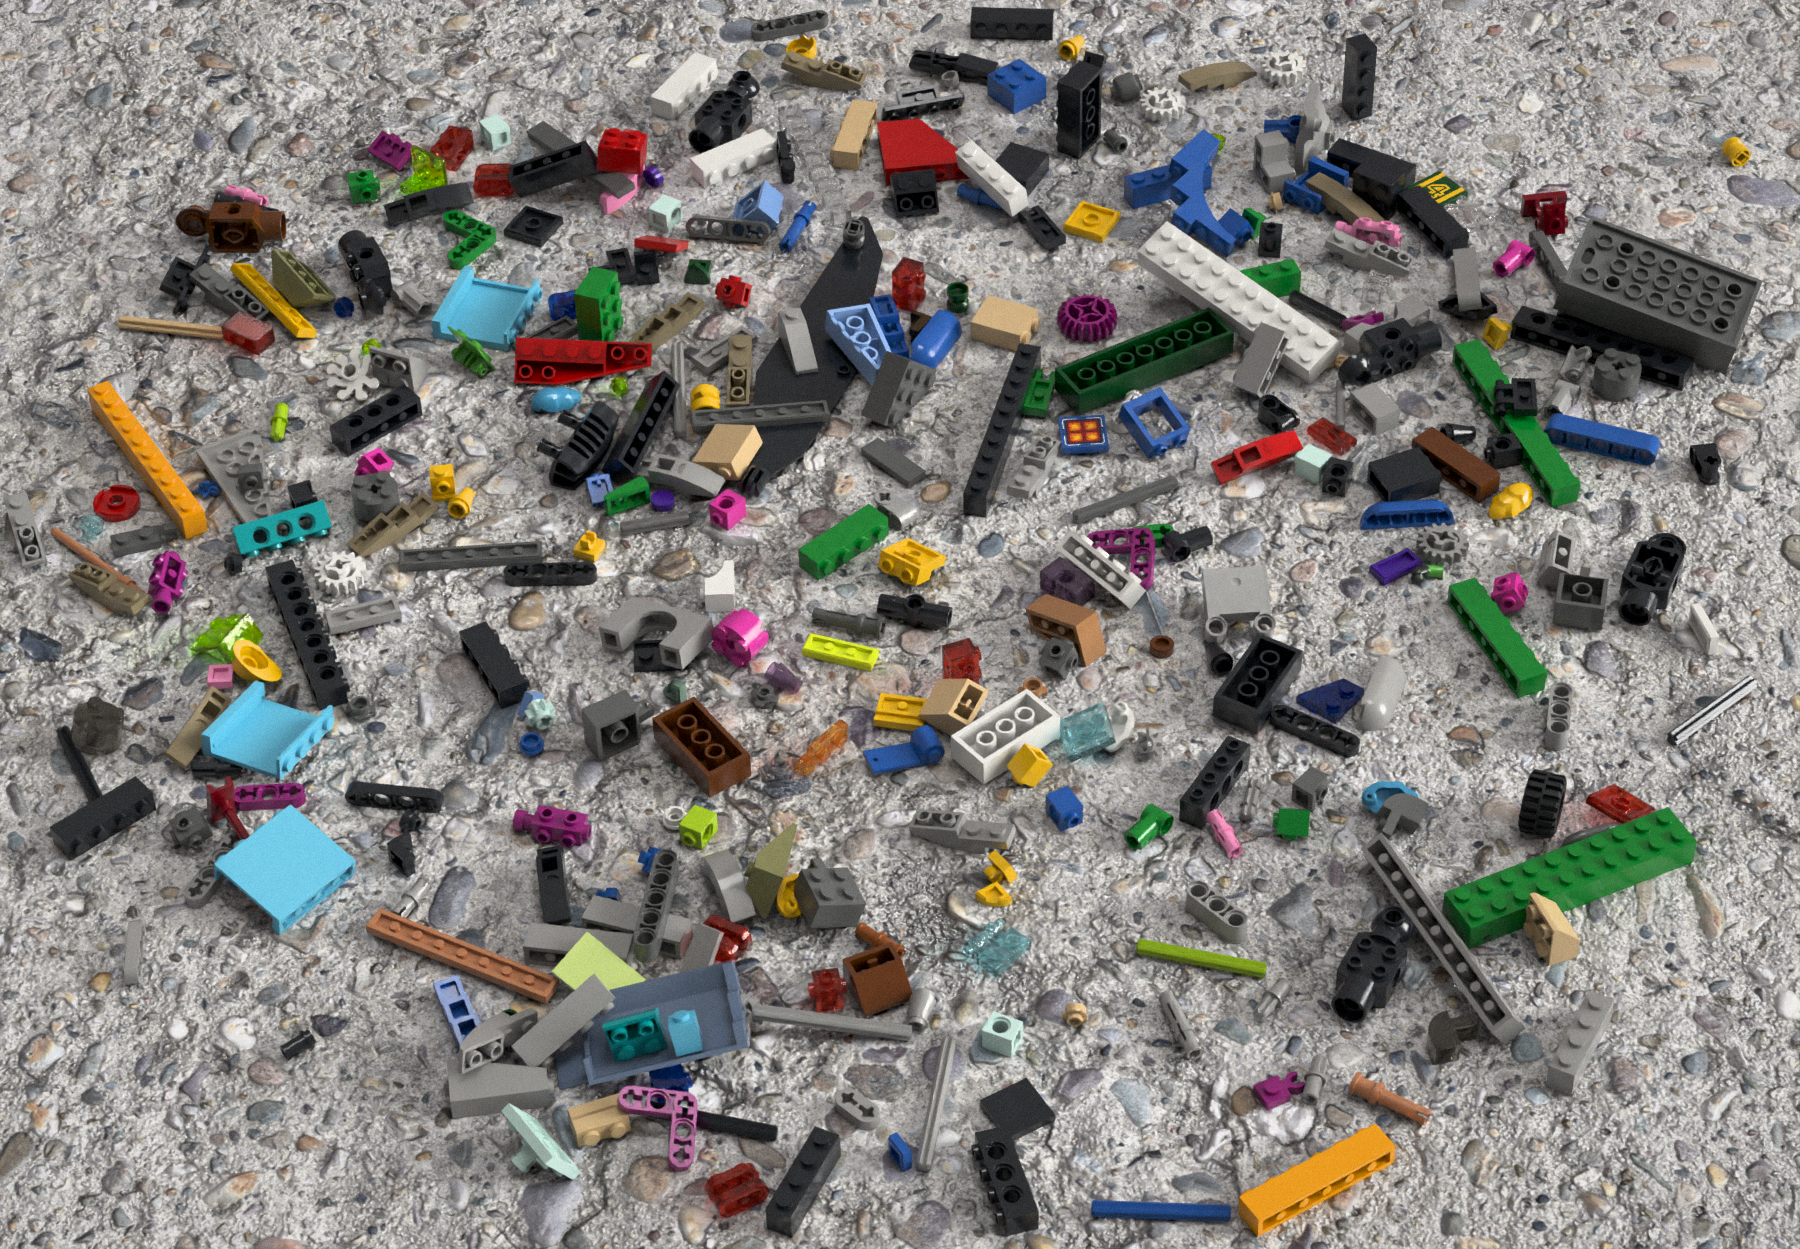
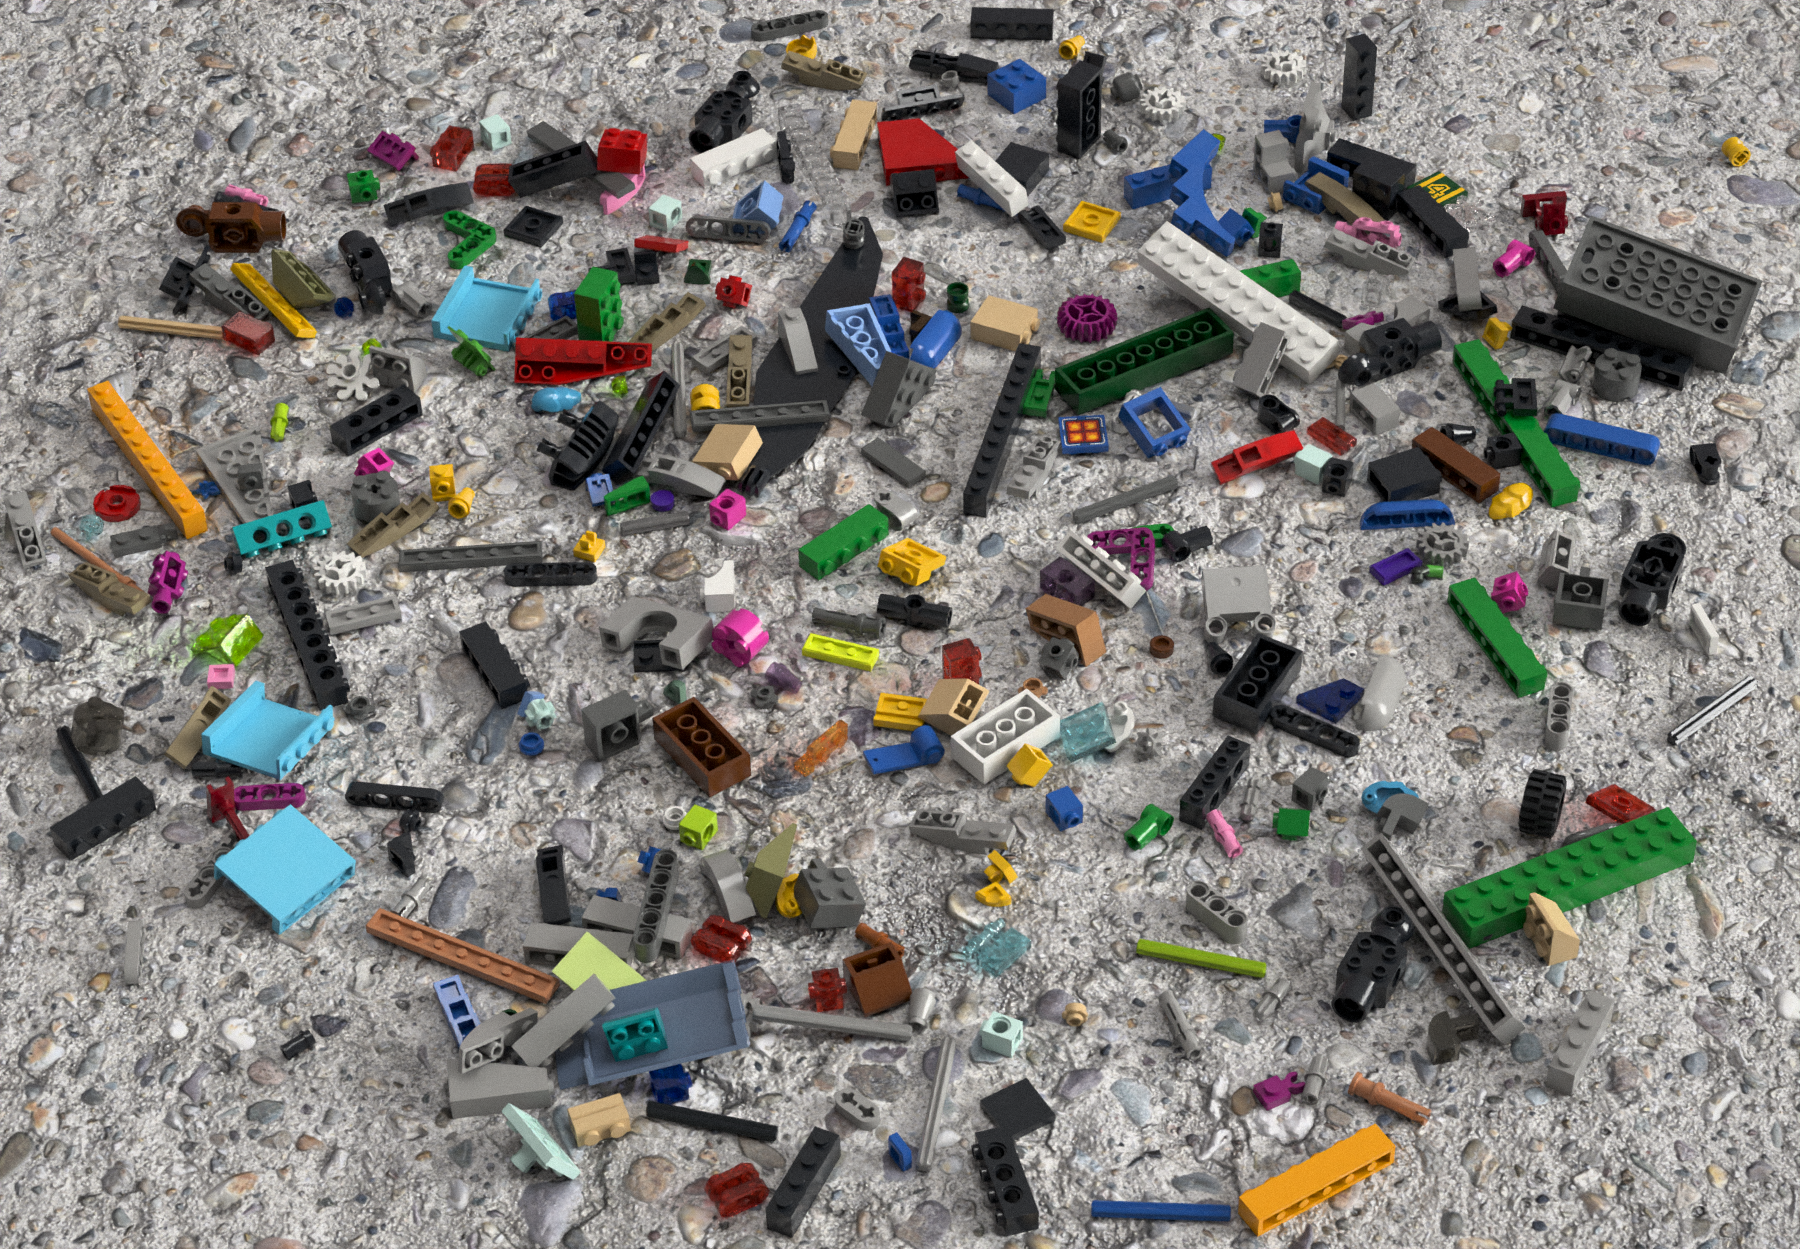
(190, 828): dark grey brick -> none
(253, 664): yellow piece -> none
(428, 172): clear neon green bracket -> none
(555, 825): magenta brick -> none
(653, 176): dark purple tile -> none
(671, 1110): magenta beam -> none
(683, 86): white brick -> none
(685, 1032): medium azure brick -> none
(702, 947): light grey tile -> none
(1217, 74): dark tan slope -> none

